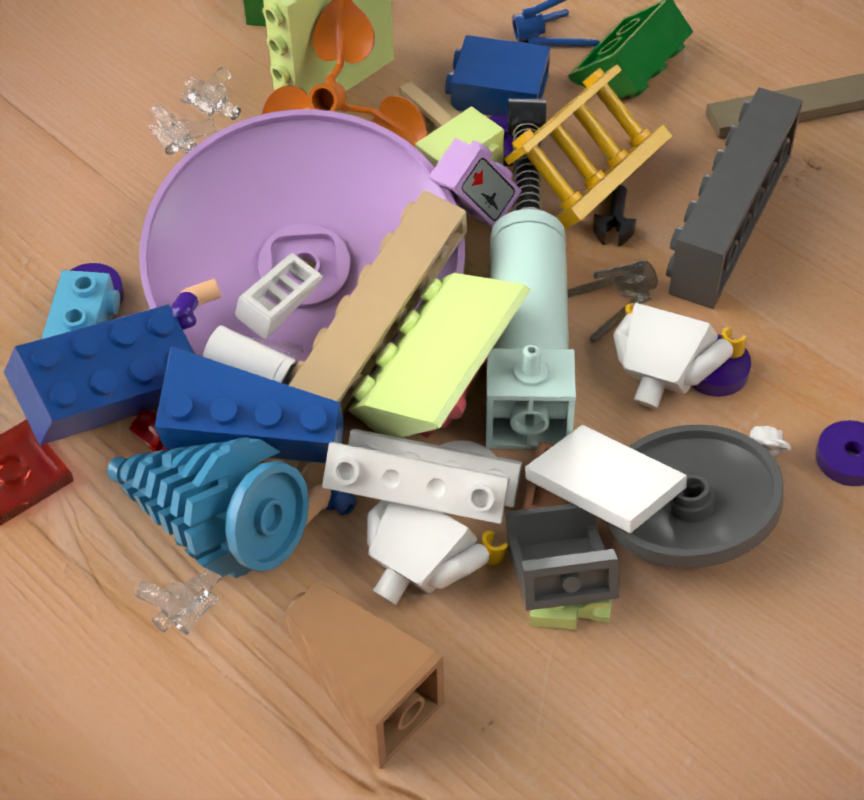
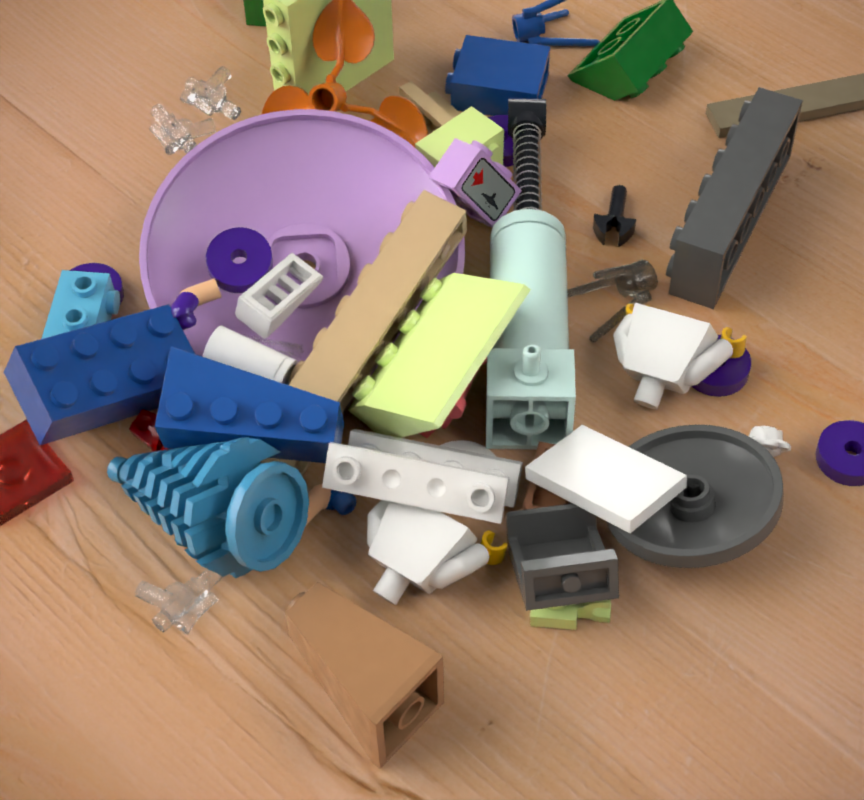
(234, 244): none -> dark purple piece
(620, 162): yellow fence -> none

